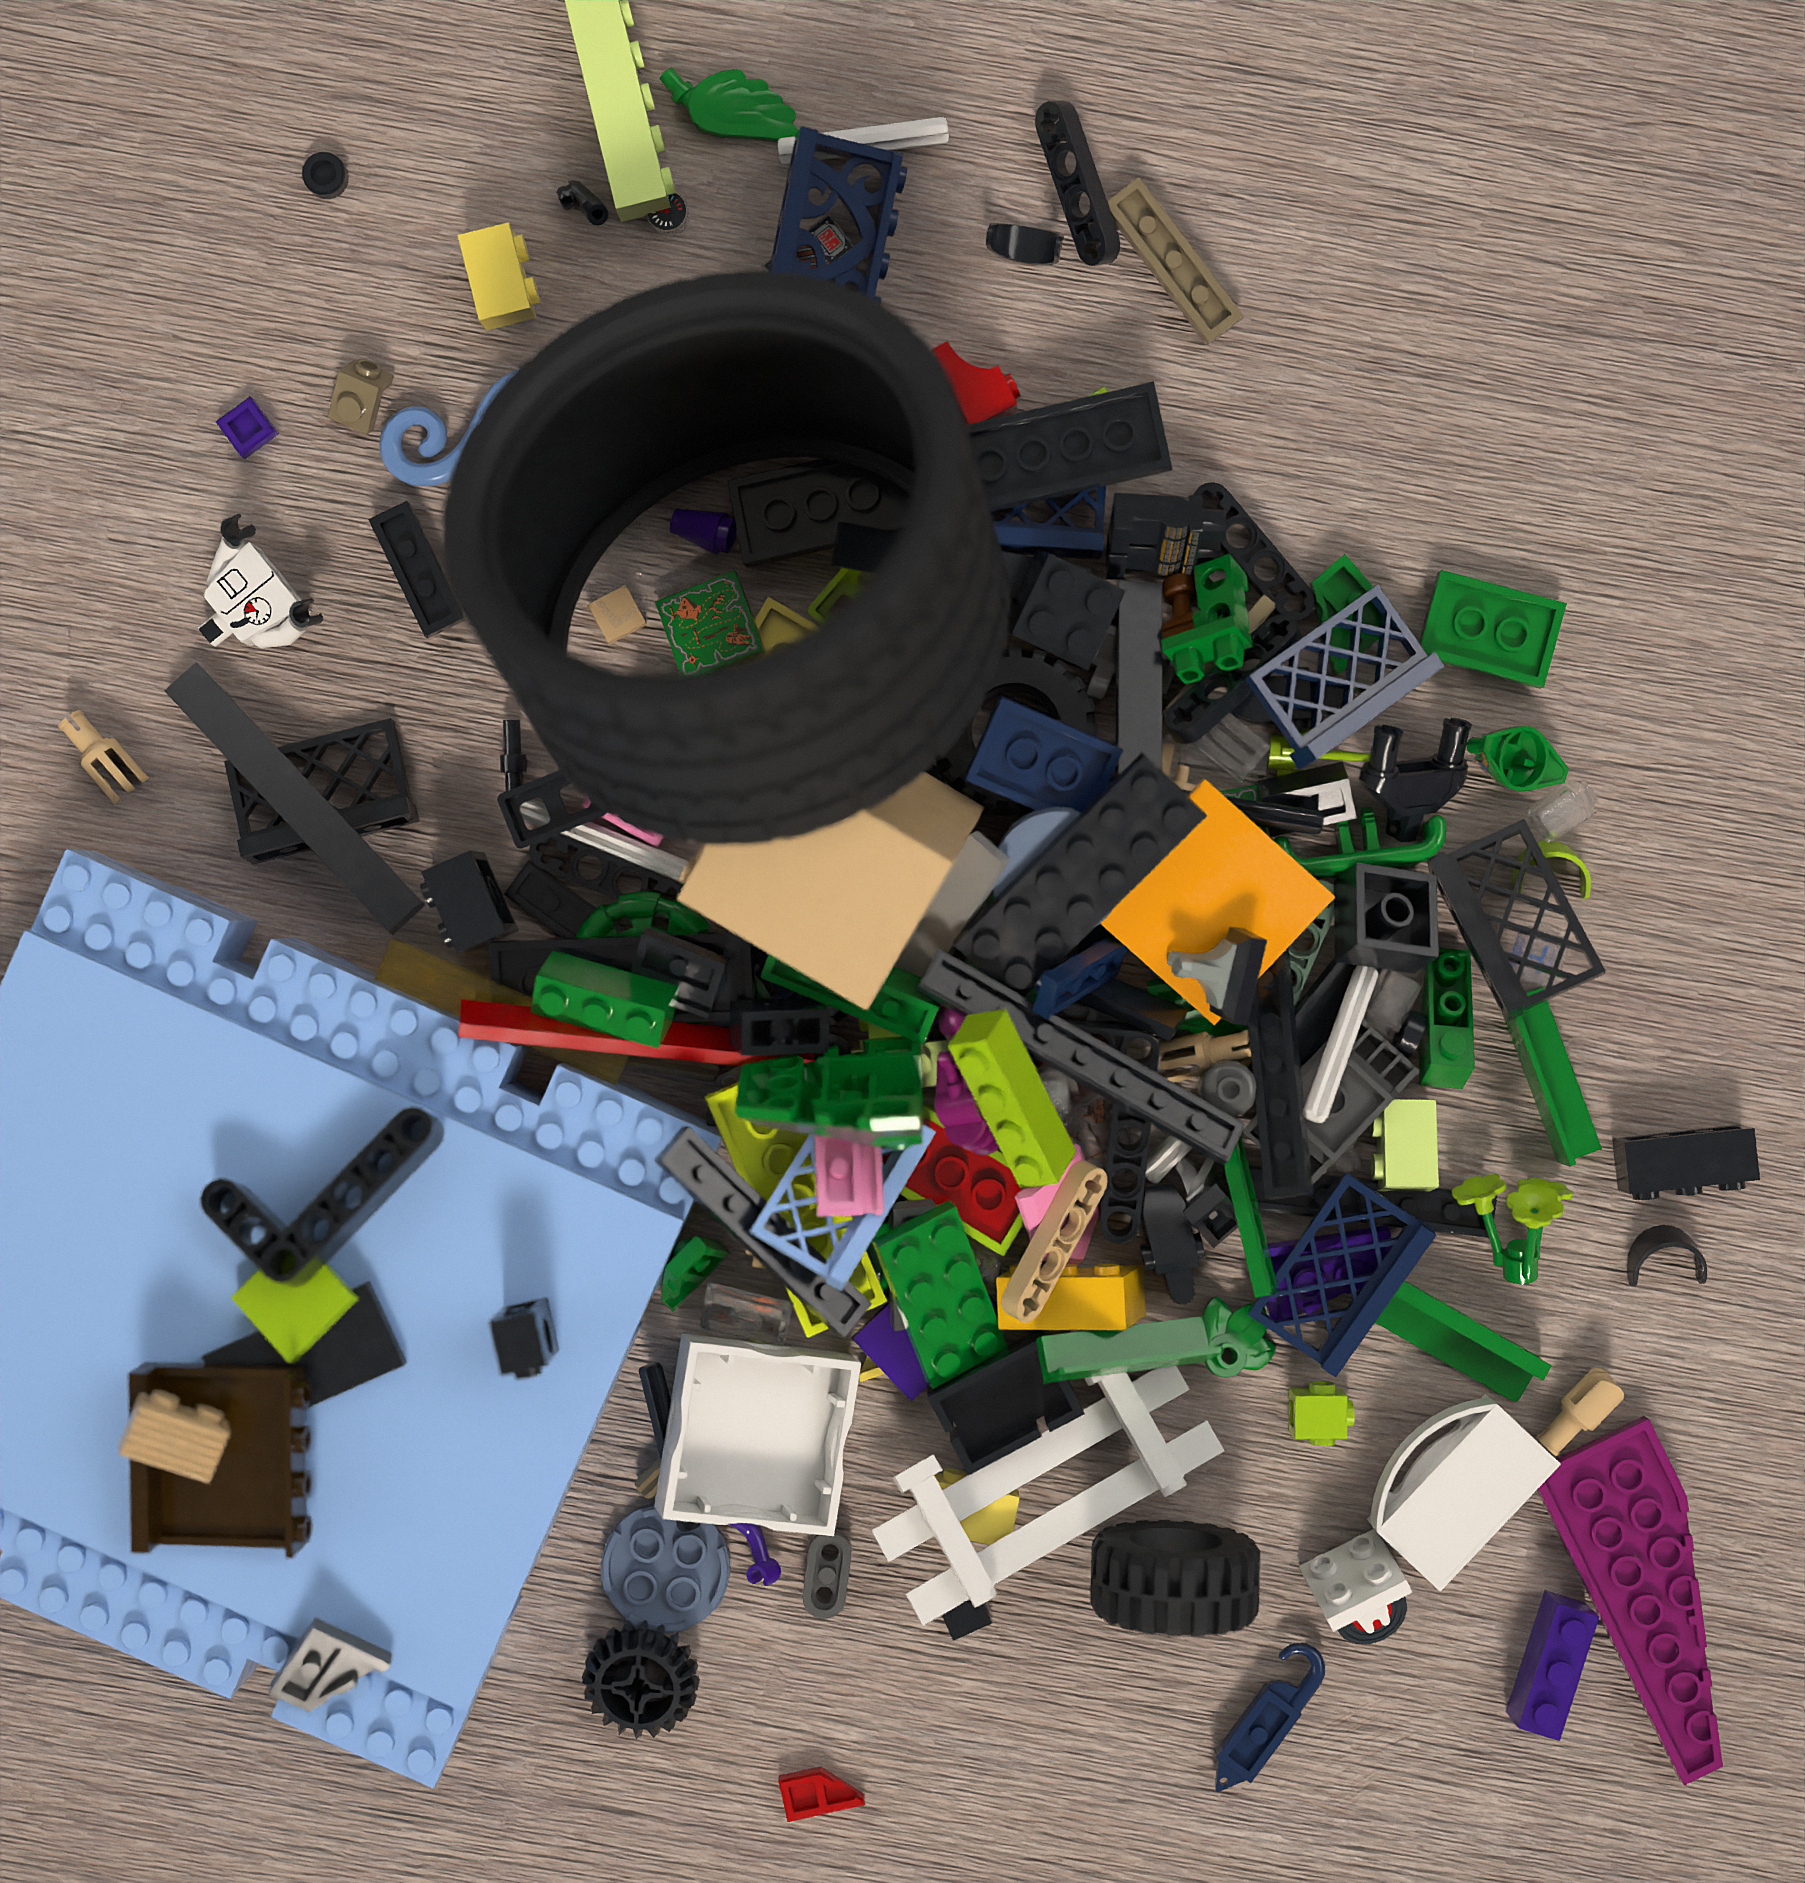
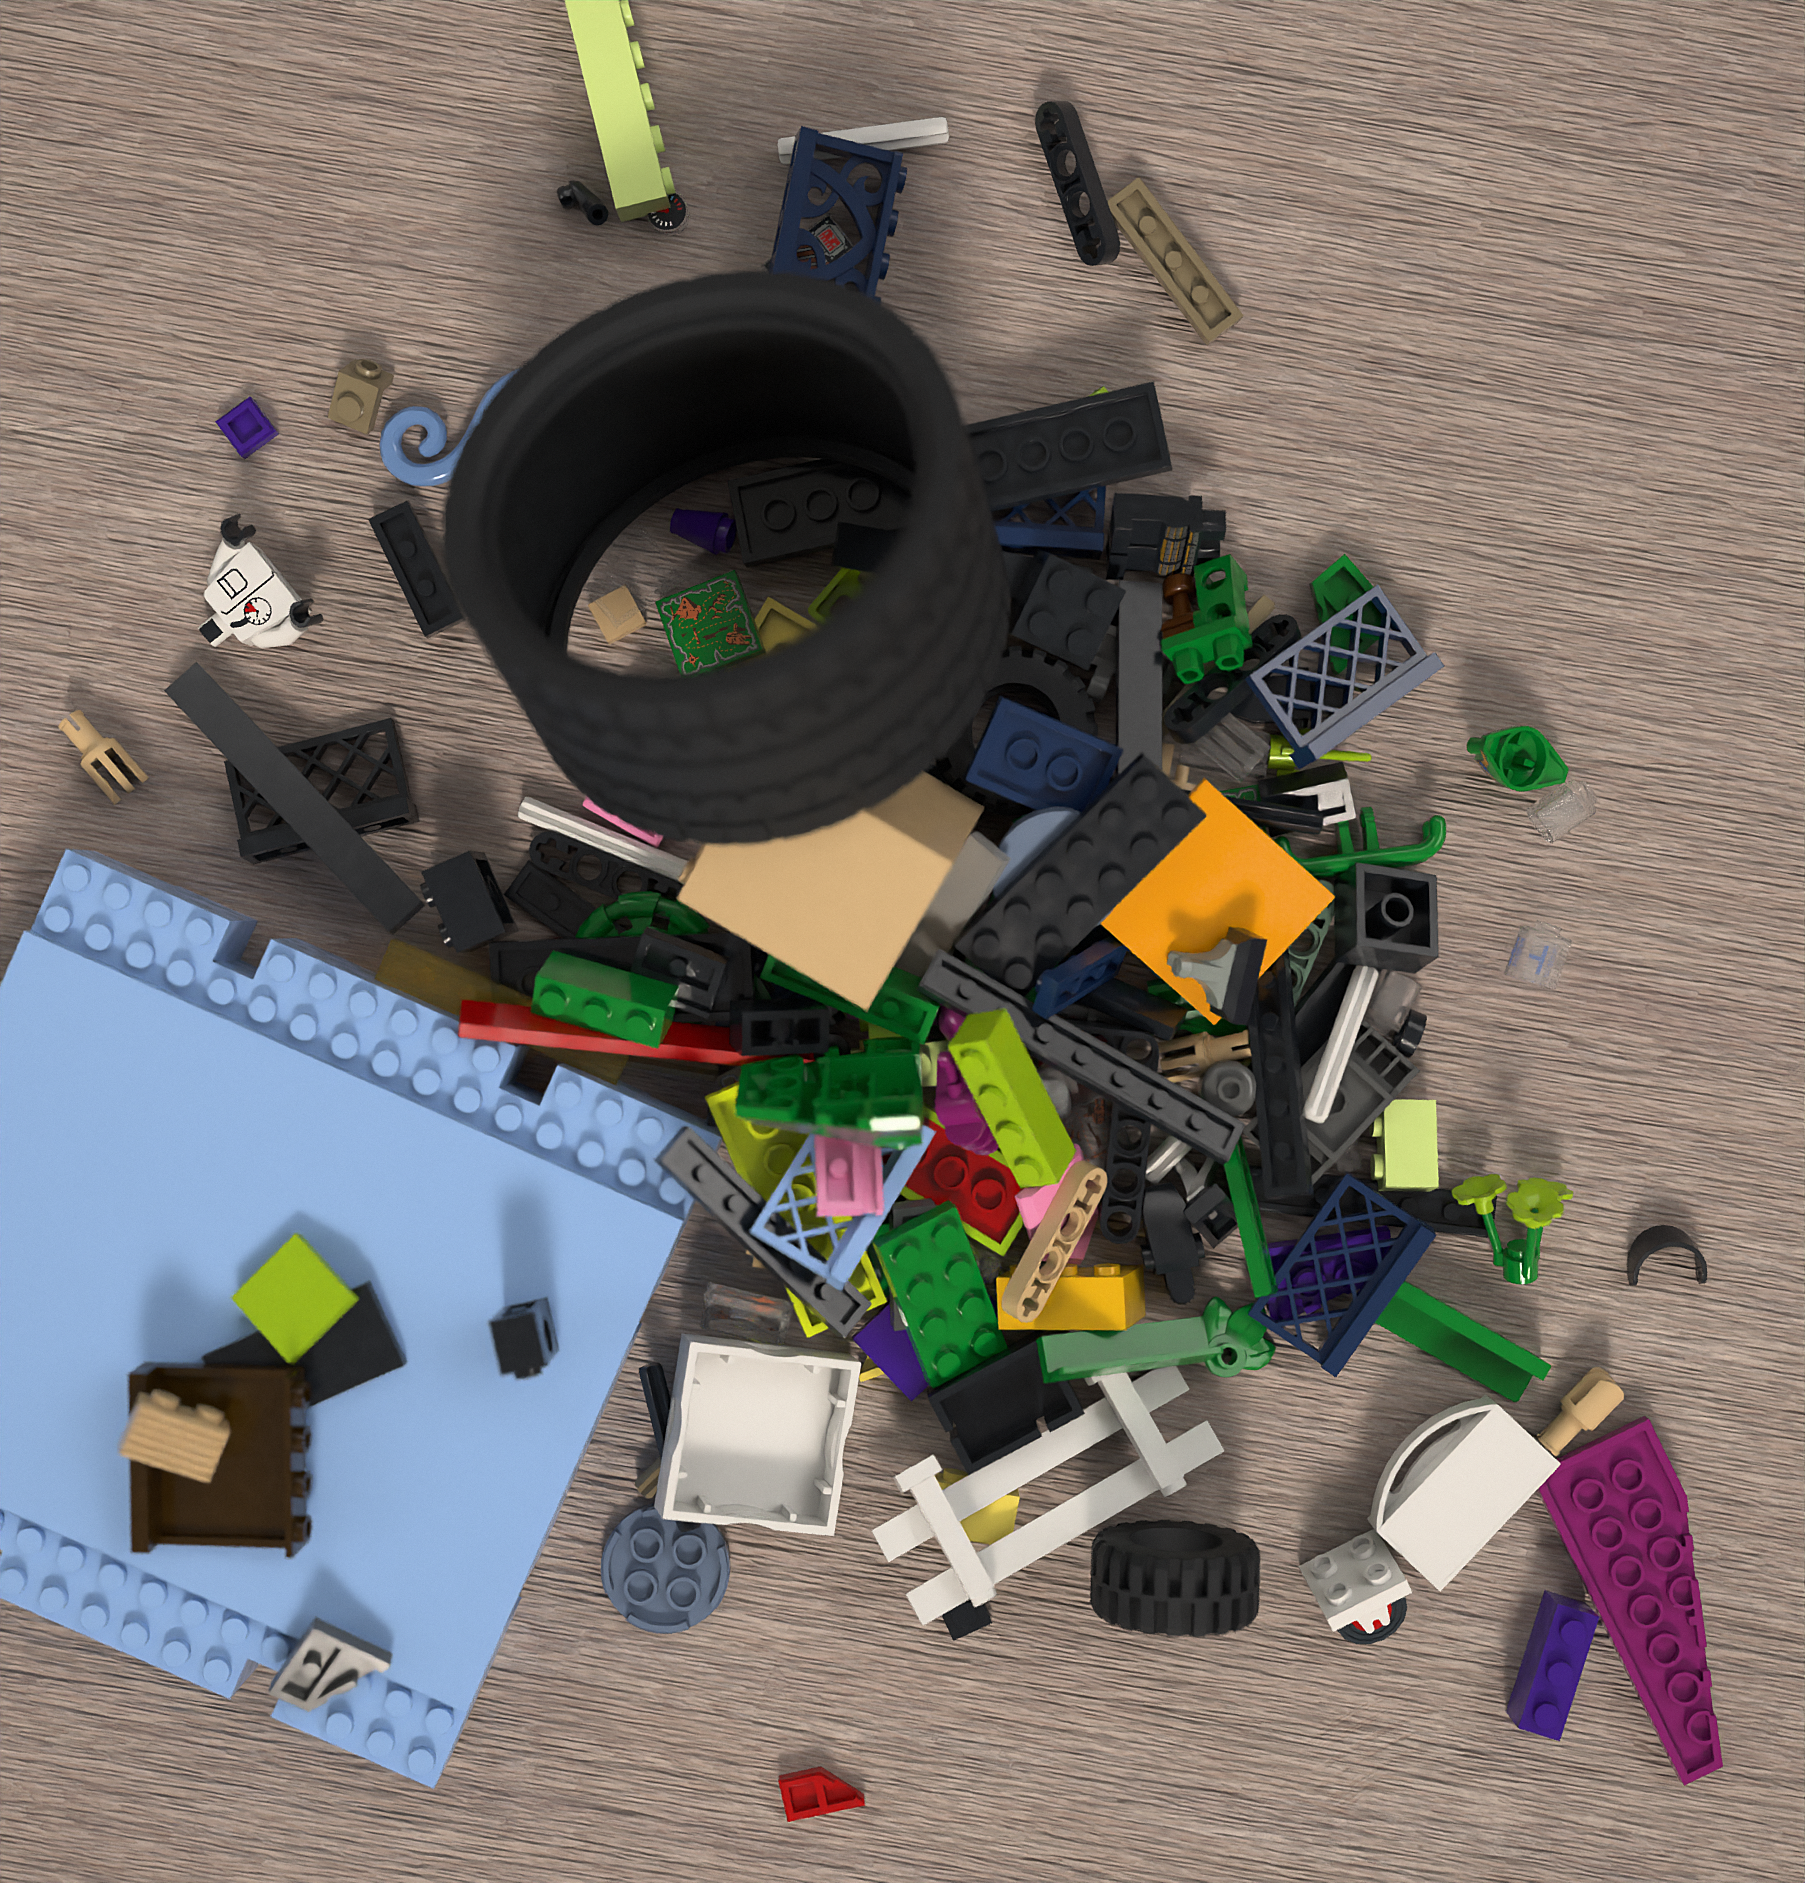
(325, 175): black tile -> none
(328, 1205): black beam -> none
(498, 276): light yellow brick -> none
(512, 761): black bar -> none
(547, 789): black piece -> none
(662, 1667): black gear -> none
(691, 1265): green wing -> none
(733, 106): green animal -> none
(764, 1566): dark purple piece -> none
(827, 1572): dark grey plate -> none
(979, 391): red arch -> none
(1024, 243): black helmet -> none
(1259, 547): black beam -> none
(1266, 1721): dark blue plate -> none
(1320, 1413): lime brick -> none
(1415, 785): black connector -> none
(1448, 1037): green slope -> none
(1480, 937): black fence -> none
(1491, 629): green plate -> none
(1553, 1083): green panel -> none
(1558, 849): lime helmet -> none
(1686, 1161): black brick -> none

